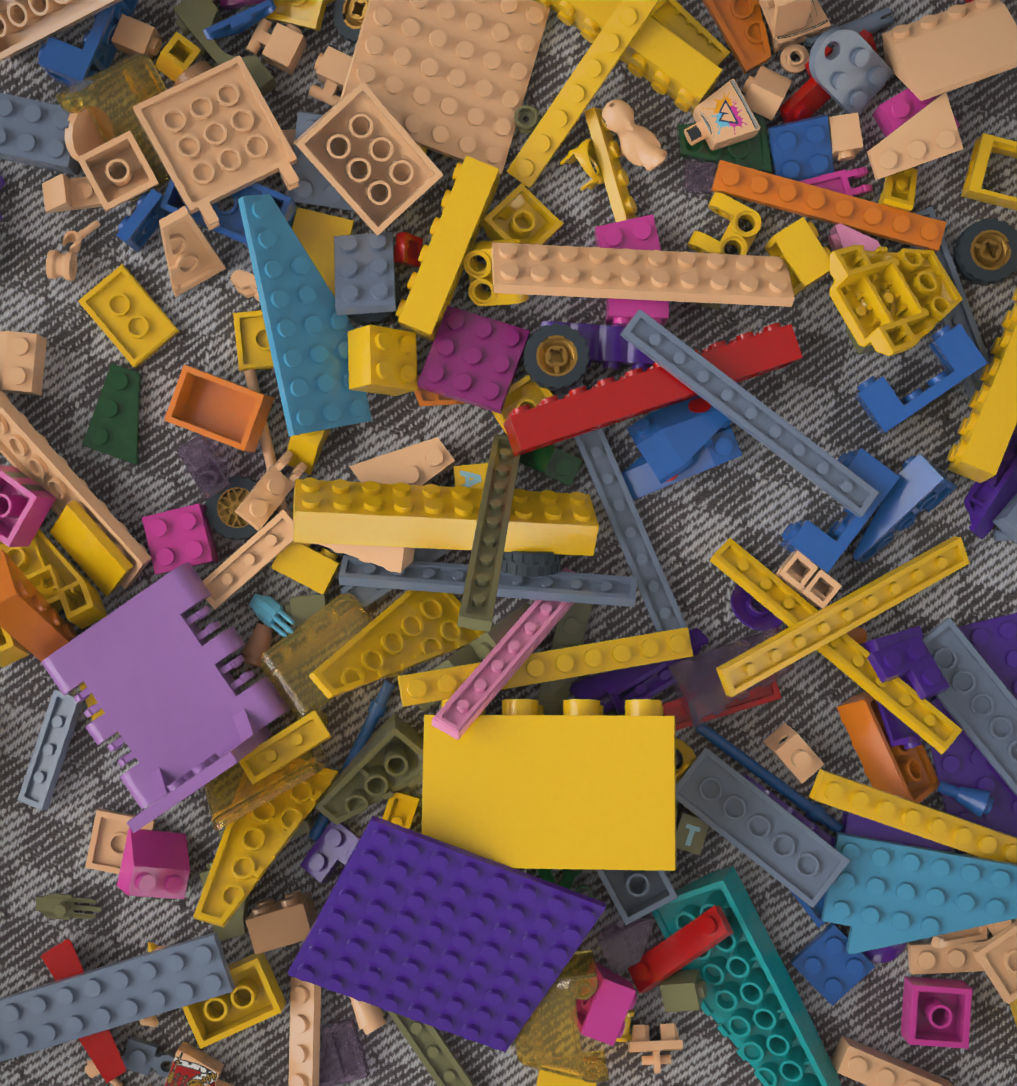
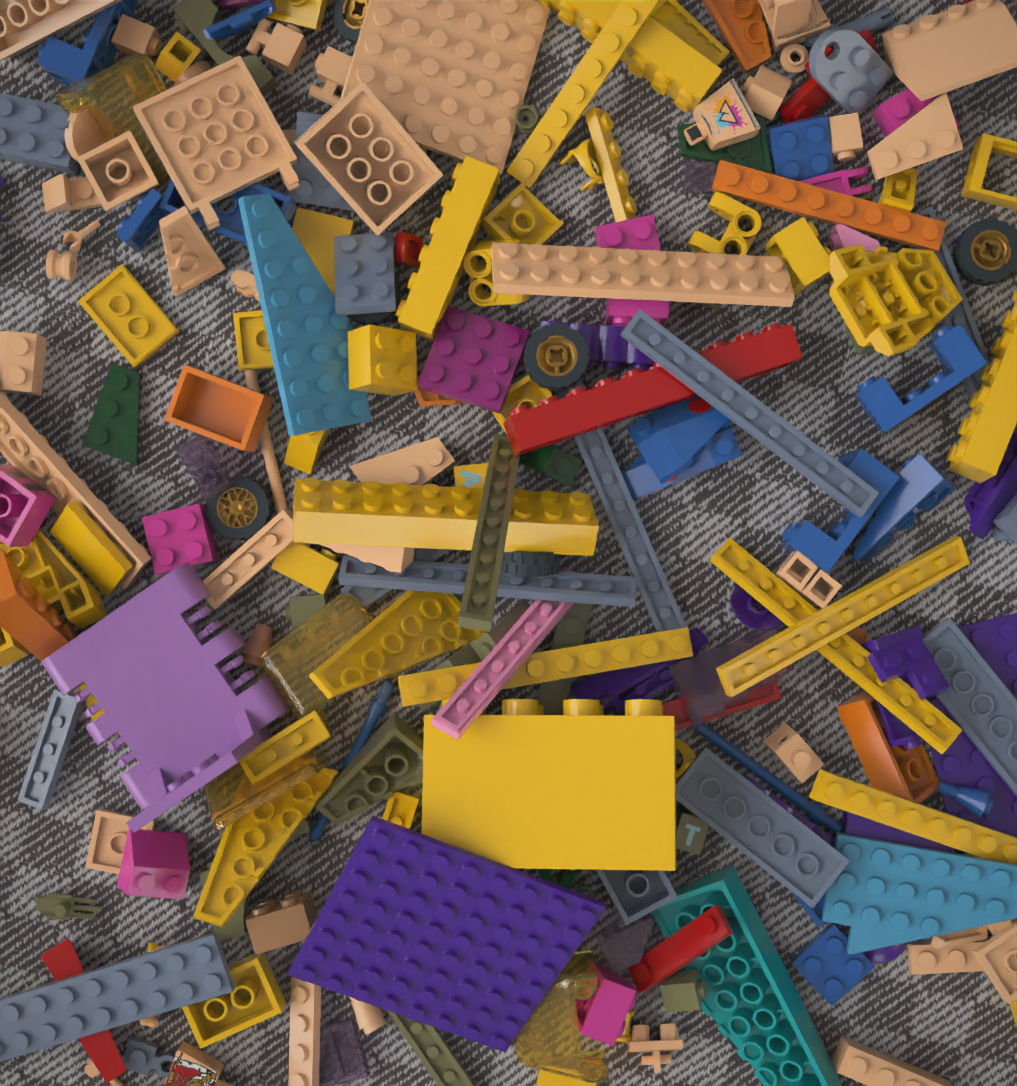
(269, 492): light nougat hinge -> none
(269, 612): medium azure piece -> none
(331, 848): plate -> none
(636, 141): light nougat animal -> none
(936, 1012): dark pink brick -> none

